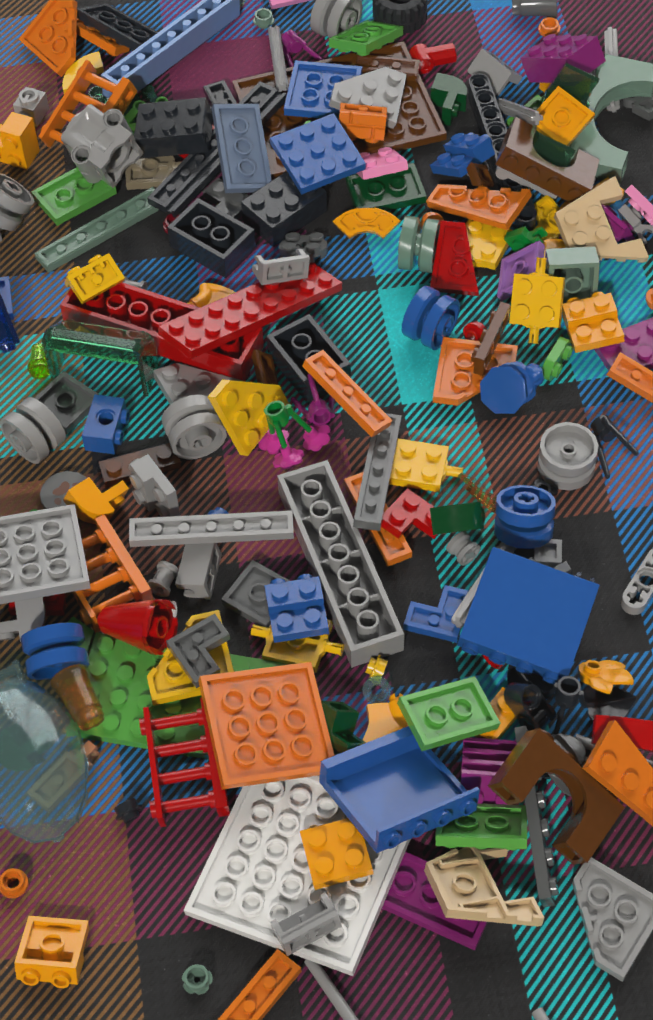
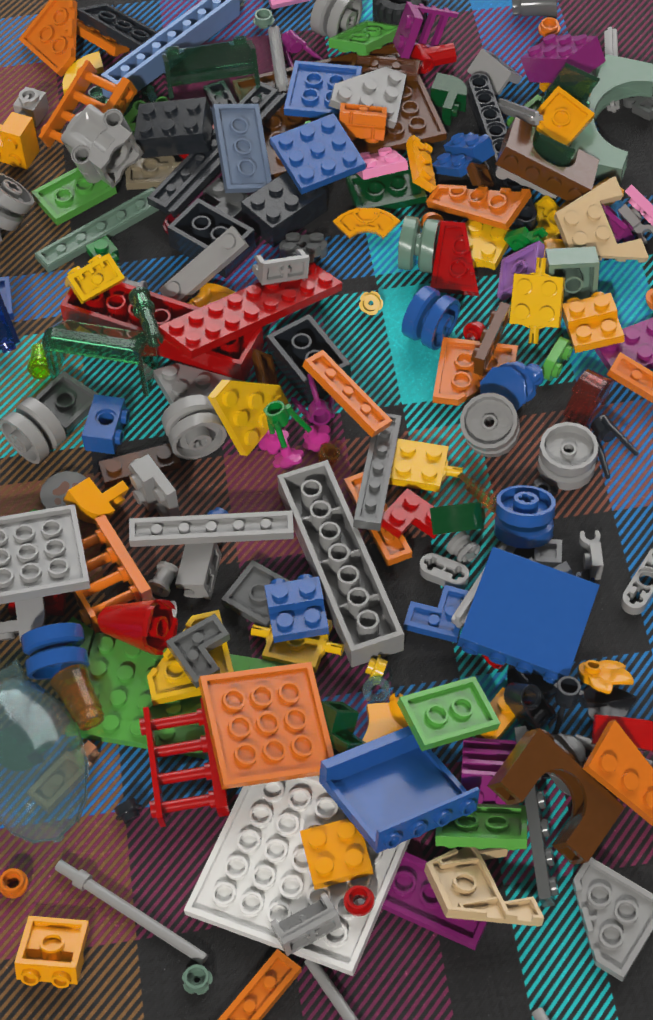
(84, 881): none -> light grey bar
(103, 246): none -> green plate
(144, 310): none -> clear green pin
(205, 266): none -> light grey plate
(209, 62): none -> clear green windscreen
(329, 452): none -> clear orange hinge
(355, 893): none -> red plate
(366, 307): none -> yellow plate
(411, 23): none -> magenta plate
(421, 163): none -> light orange plate
(443, 571): none -> light grey beam
(486, 410): none -> light grey wheel
(587, 394): none -> clear red brick
(593, 559): none -> light grey plate

